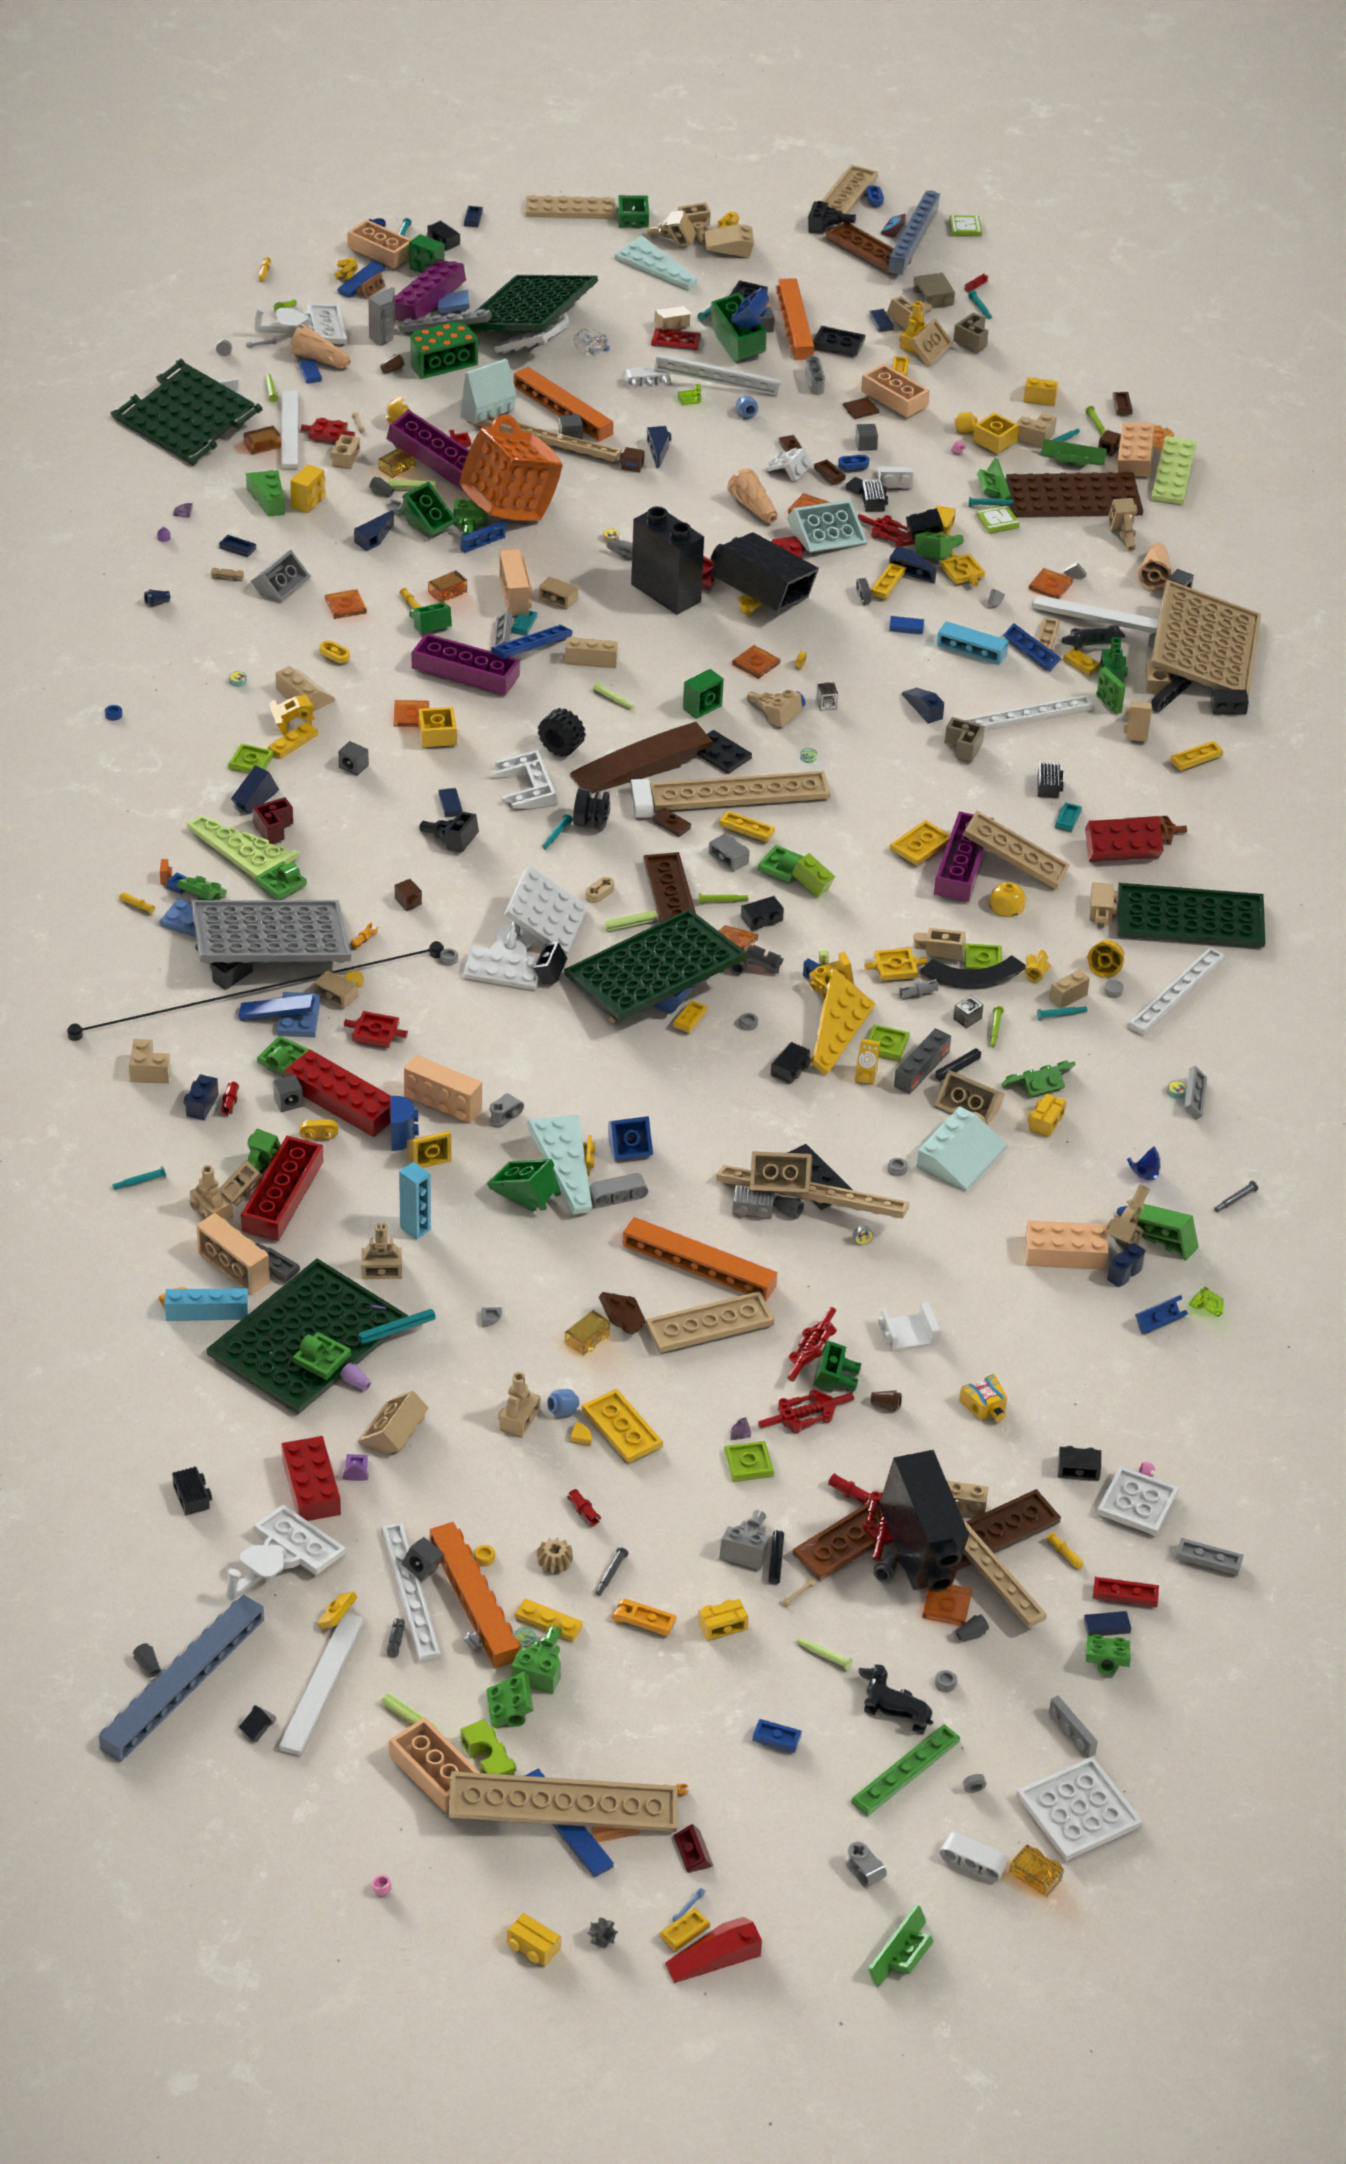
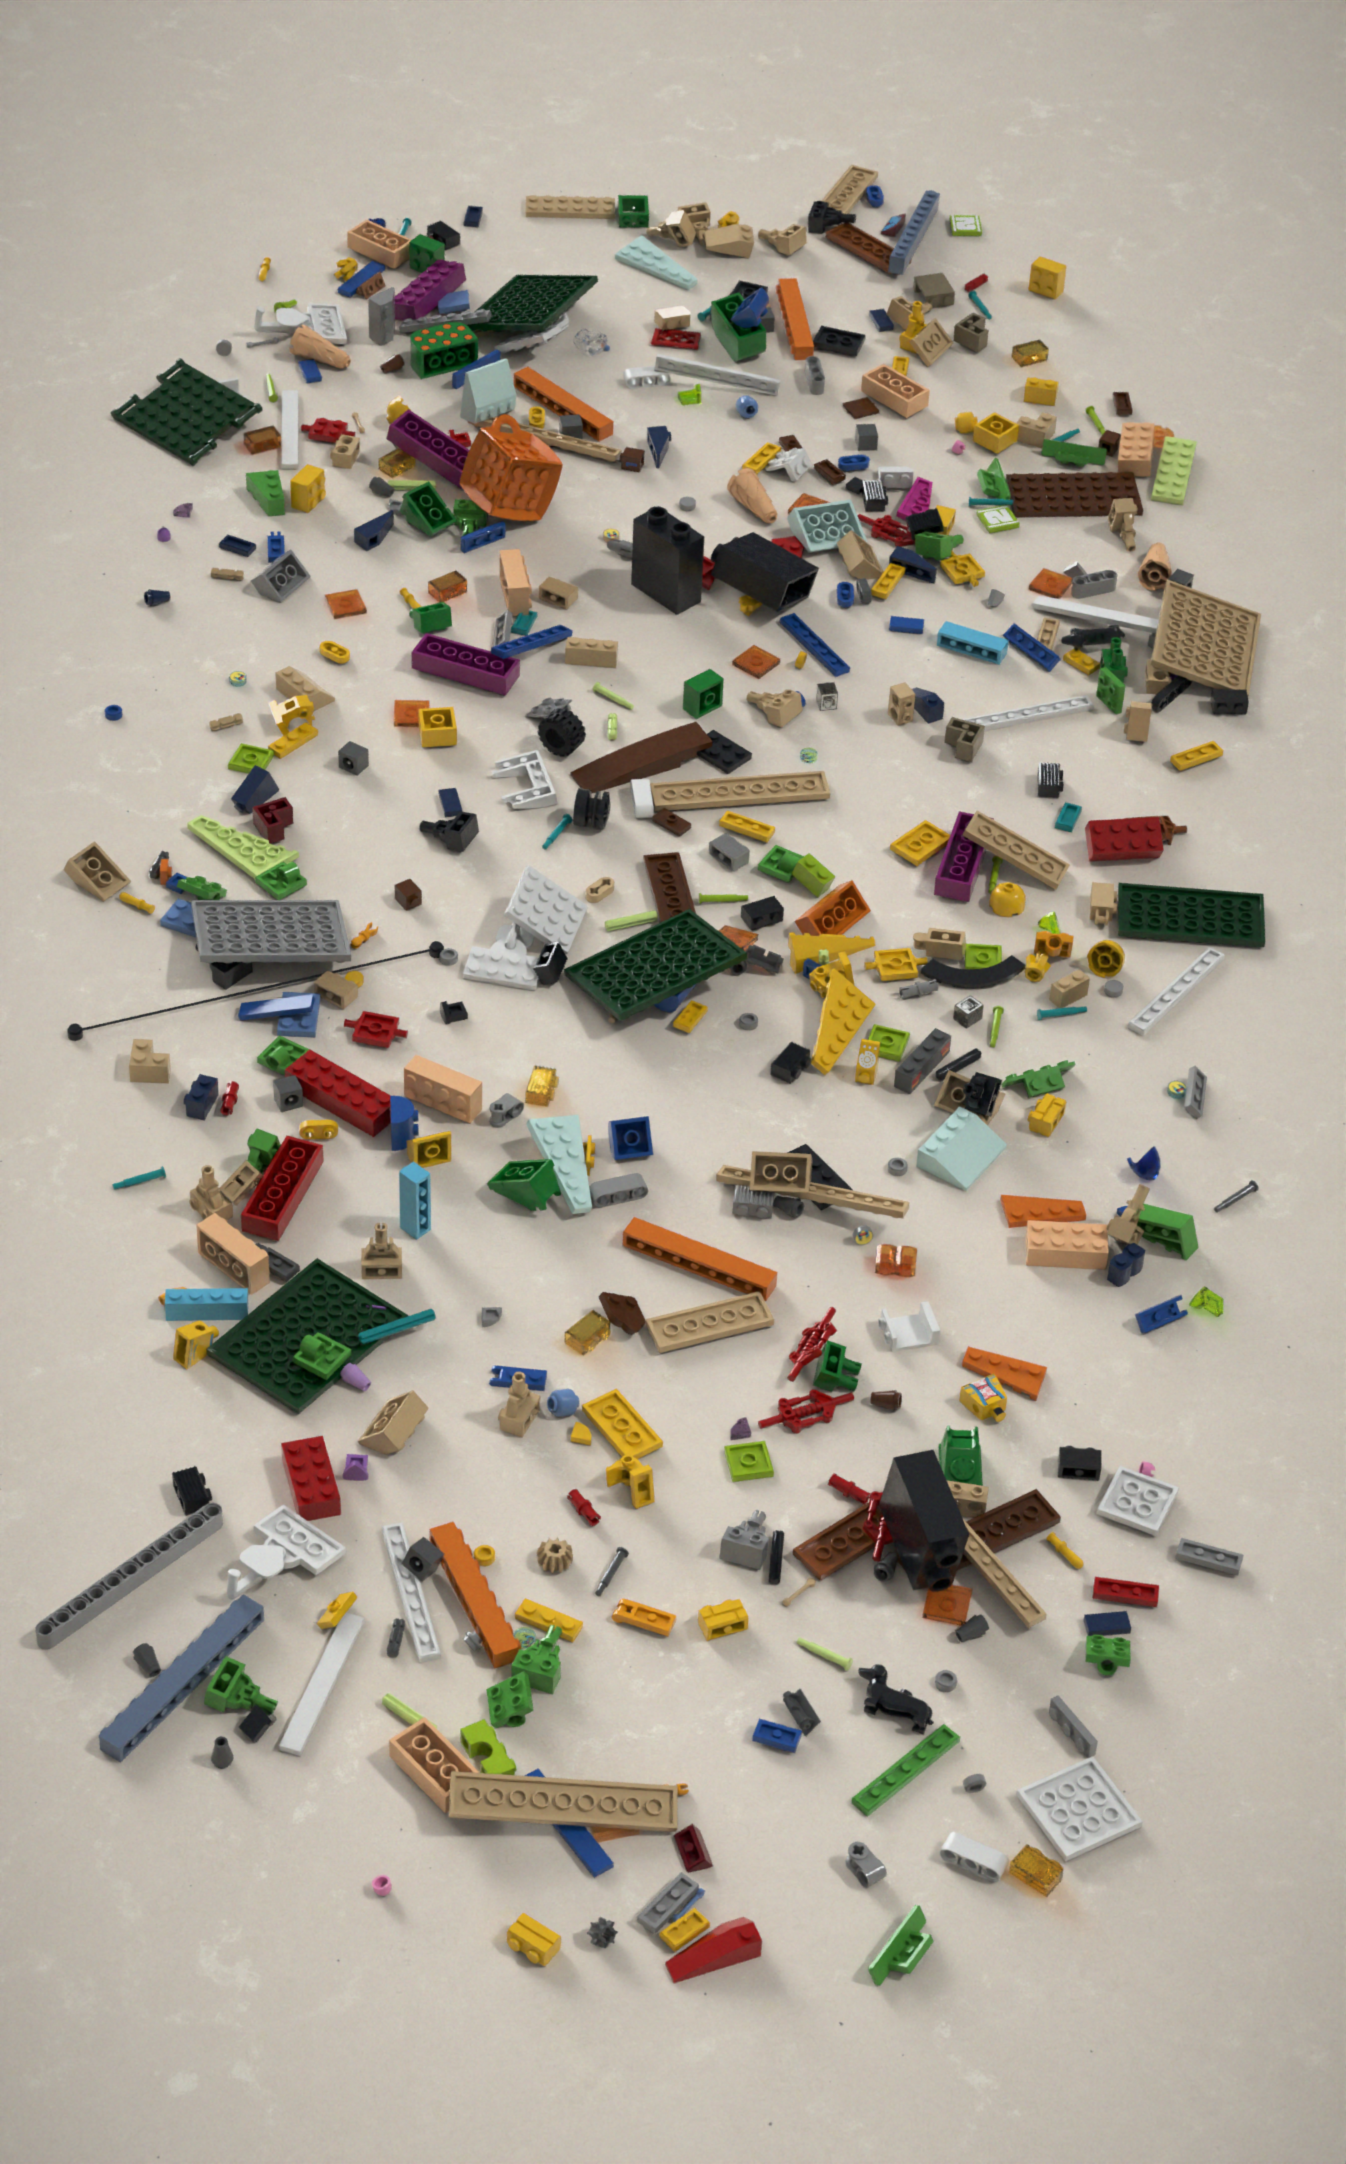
(96, 872): none -> tan slope
(128, 1576): none -> light grey beam
(155, 870): none -> dark grey axle
(192, 1343): none -> yellow torso
(222, 1754): none -> dark grey cone
(226, 722): none -> tan axle
(235, 1689): none -> bright green brick
(275, 546): none -> blue hinge
(453, 1012): none -> black tile
(459, 376): none -> blue tile
(533, 1378): none -> blue hinge
(537, 417): none -> yellow plate
(541, 1086): none -> clear yellow brick
(548, 706): none -> light grey hinge
(612, 726): none -> yellowish green axle
(632, 1473): none -> yellow tile
(668, 1903): none -> light grey plate
(687, 503): none -> light grey tile
(762, 457): none -> yellow plate
(786, 241): none -> tan brick
(801, 1711): none -> dark grey hinge
(808, 946): none -> yellow wedge
(814, 644): none -> blue tile
(834, 912): none -> orange slope
(845, 594): none -> blue plate
(859, 557): none -> tan slope
(896, 1260): none -> clear orange brick
(901, 703): none -> tan brick
(917, 499): none -> dark pink wing
(961, 1456): none -> green piece
(981, 1093): none -> black brick
(995, 871): none -> lime piece
(1016, 1373): none -> orange wing
(1021, 1209): none -> orange wing
(1030, 353): none -> clear yellow brick
(1047, 277): none -> yellow brick
(1050, 922): none -> clear neon green tile
(1054, 944): none -> light orange plate
(1094, 584): none -> light grey beam

